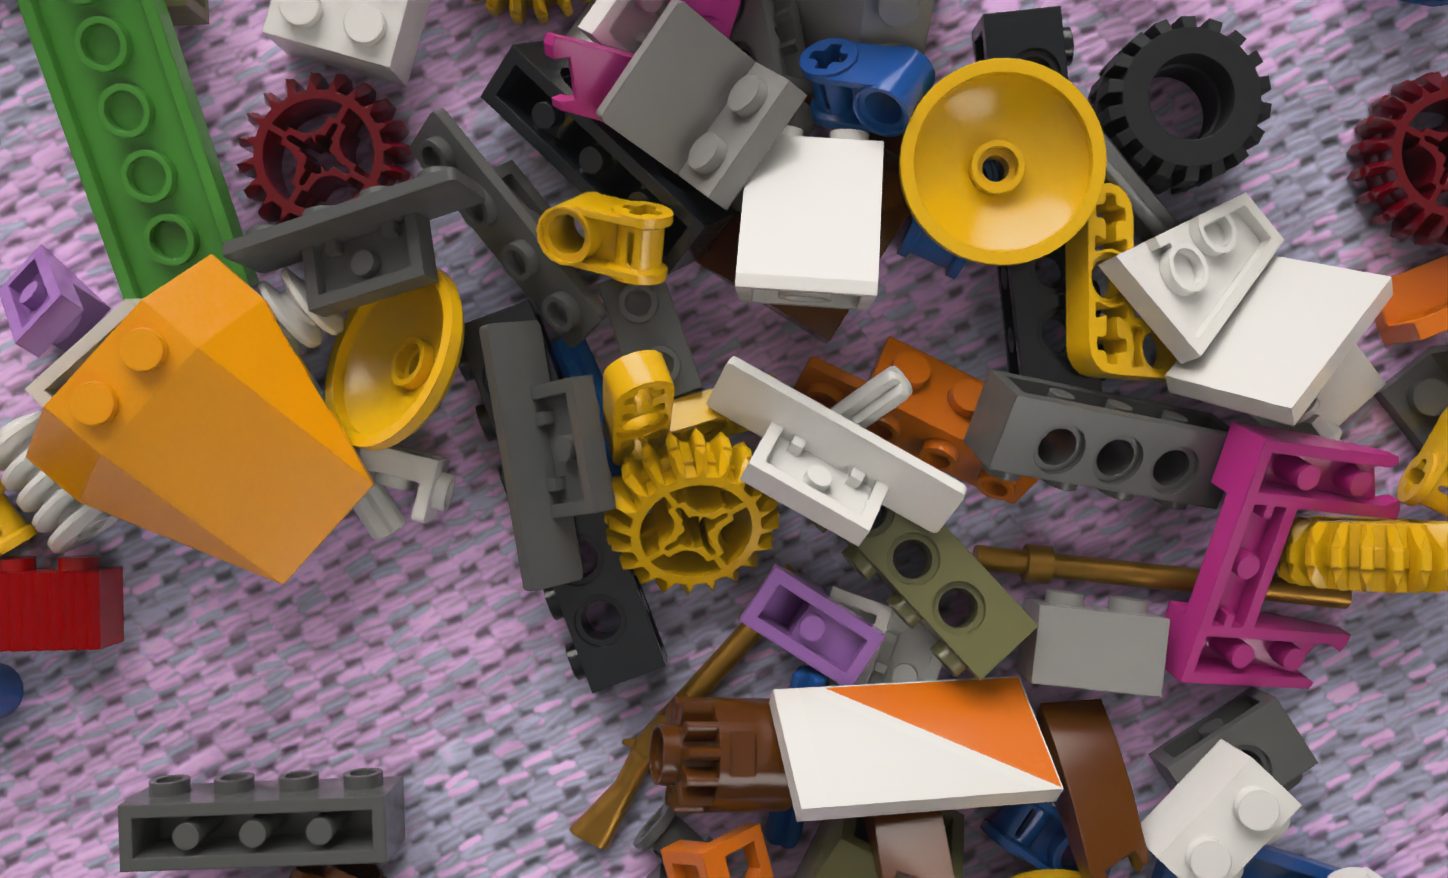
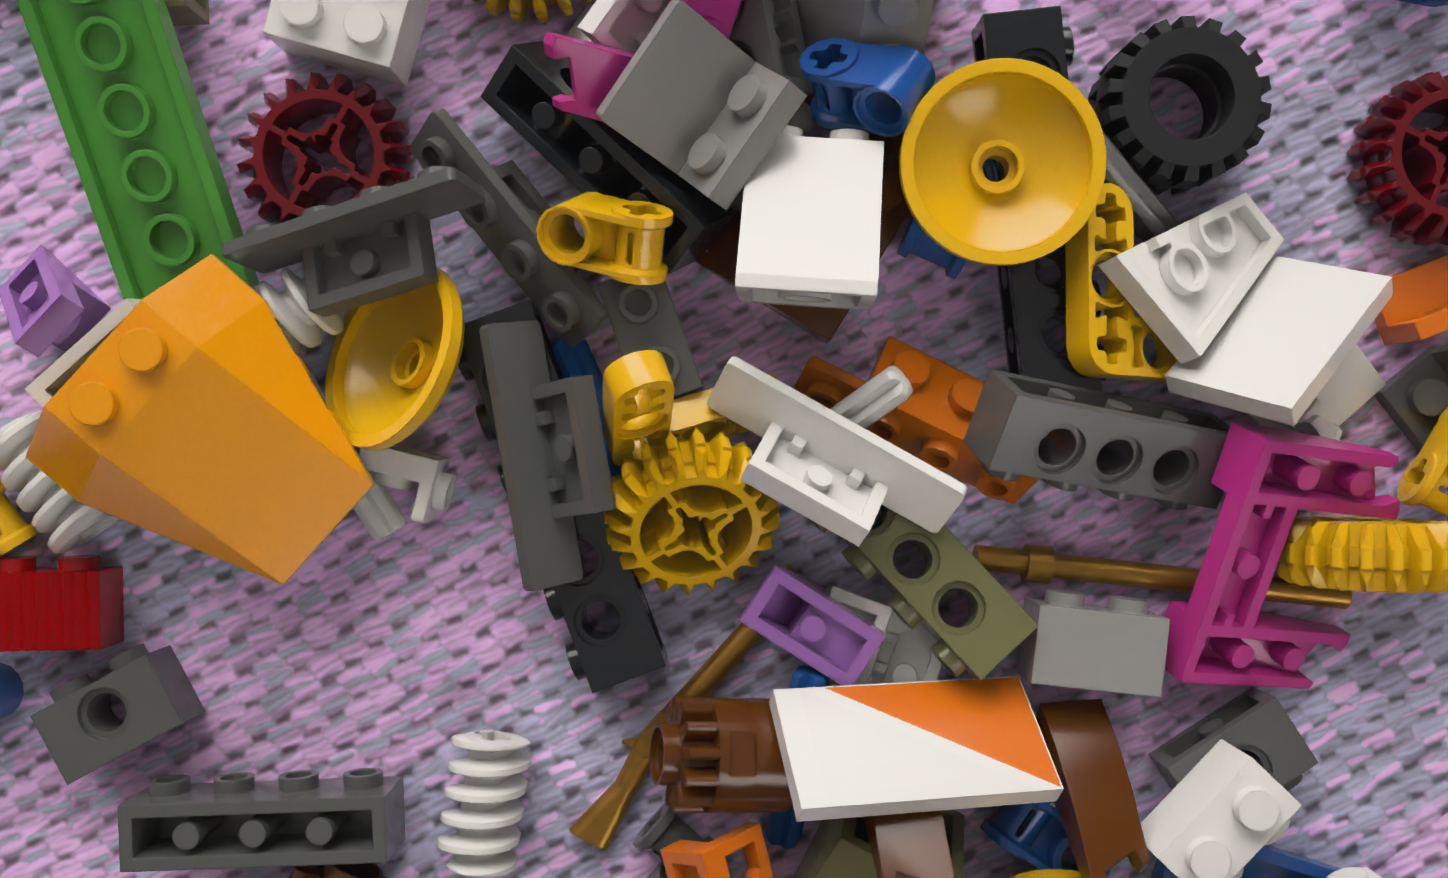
(85, 731): none -> dark grey brick
(487, 803): none -> white piece

